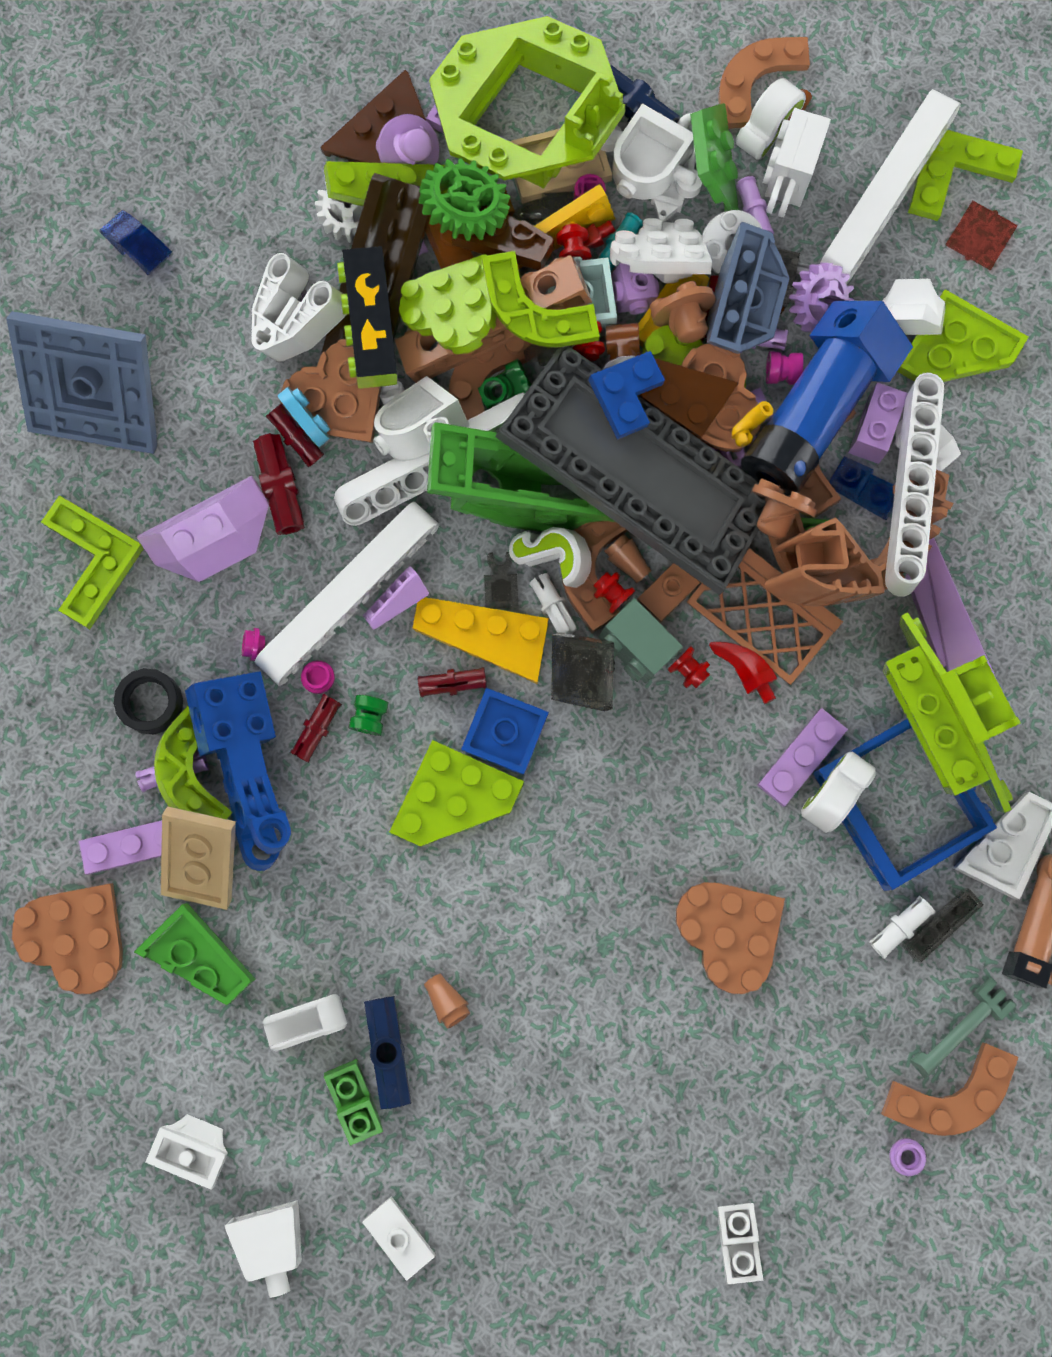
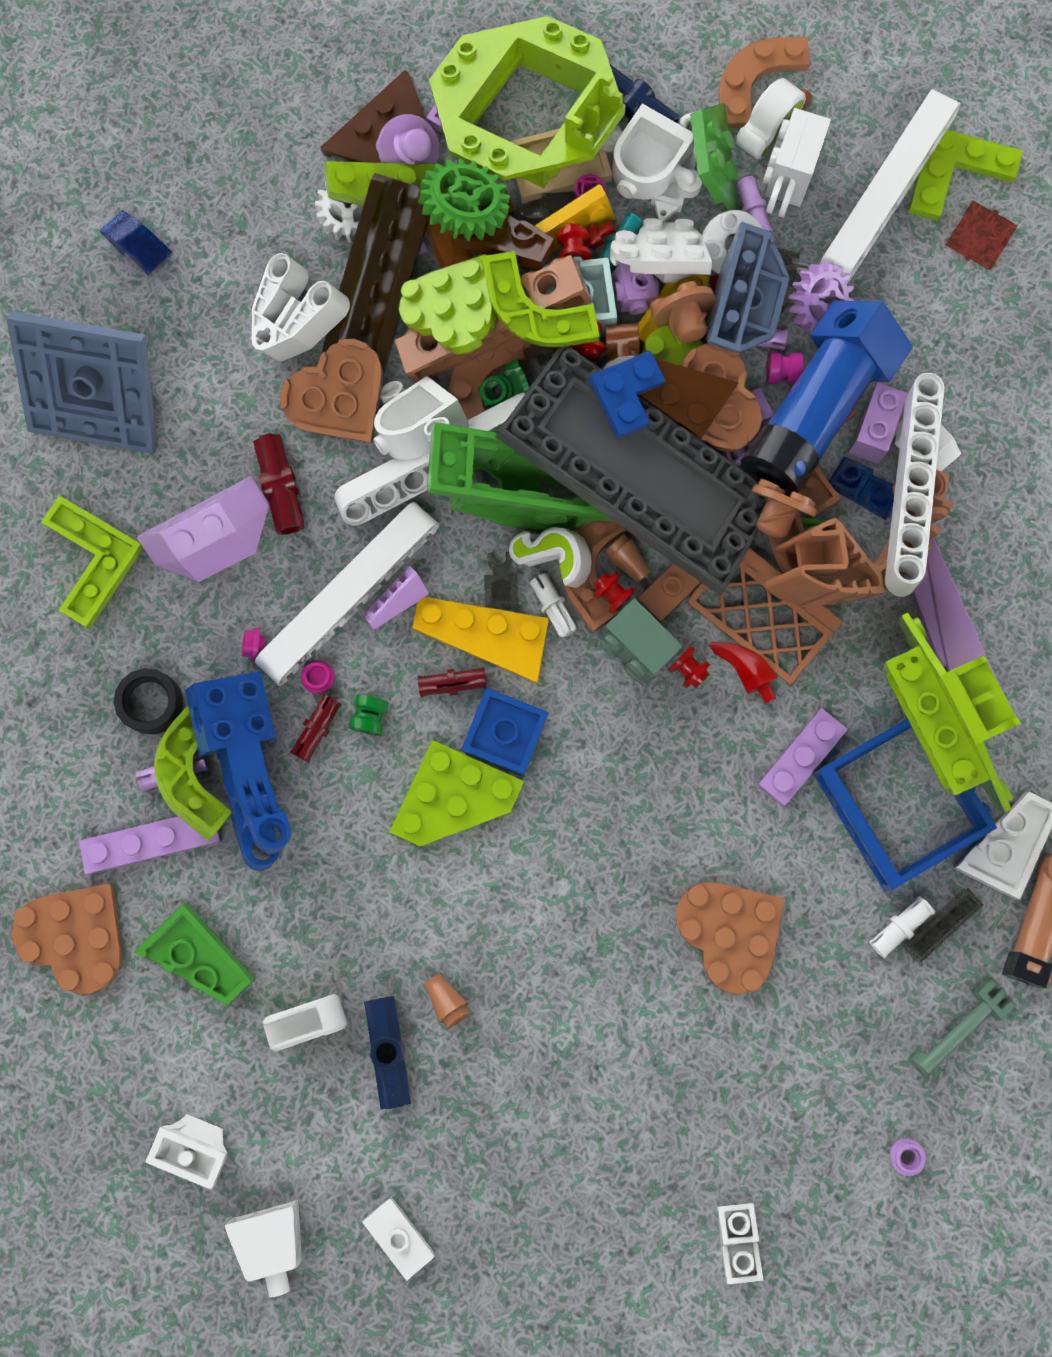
(197, 857): tan plate -> none
(294, 435): dark red pin -> none
(296, 404): medium azure plate -> none
(353, 1102): bright green slope -> none
(369, 317): black brick -> none
(582, 671): clear smoke plate -> none
(742, 430): yellow arm -> none
(839, 792): white animal -> none
(916, 306): white slope -> none
(963, 1109): nougat plate -> none
(968, 346): lime plate -> none

